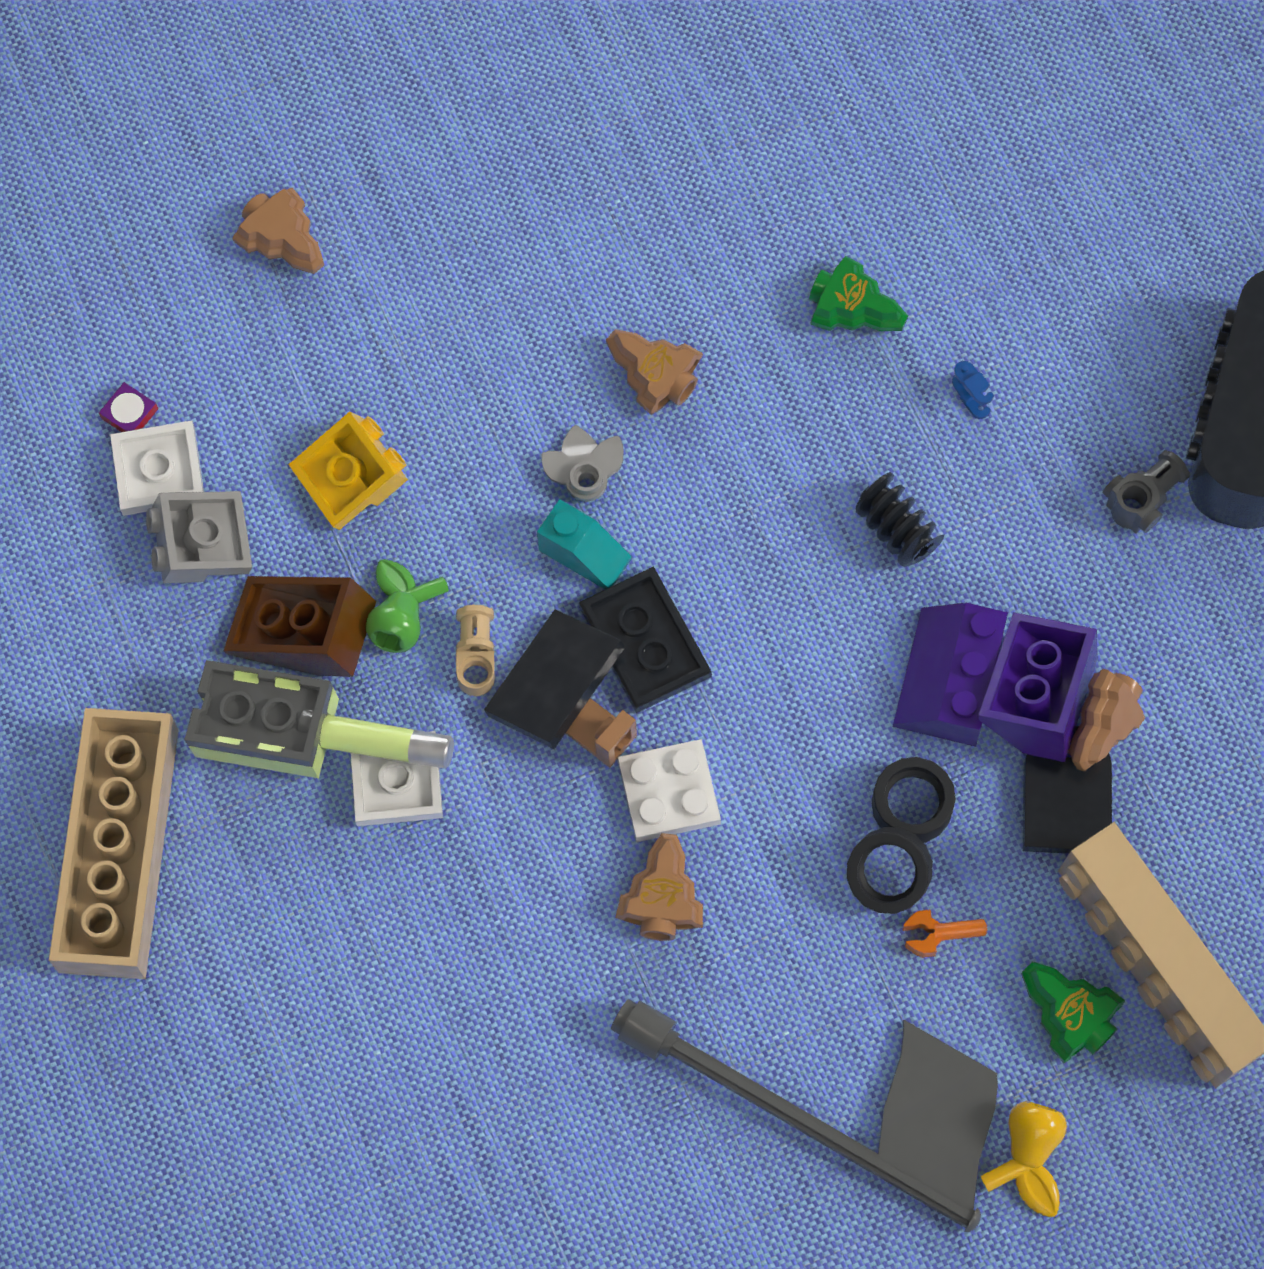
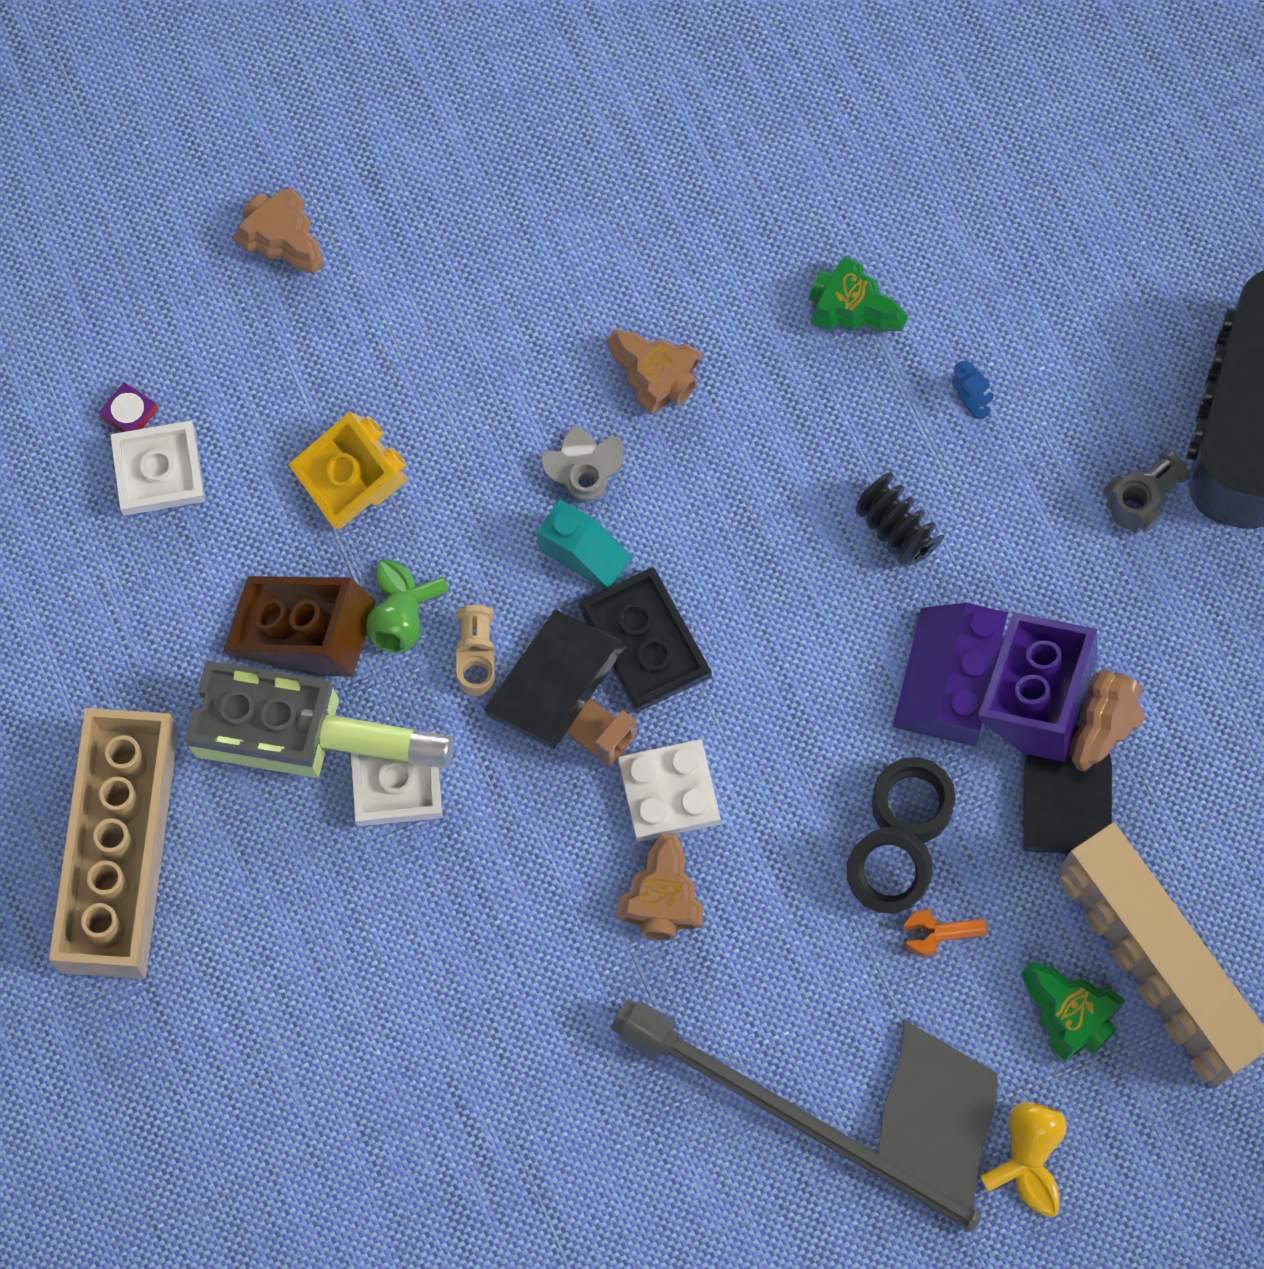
(198, 535): light grey plate -> none

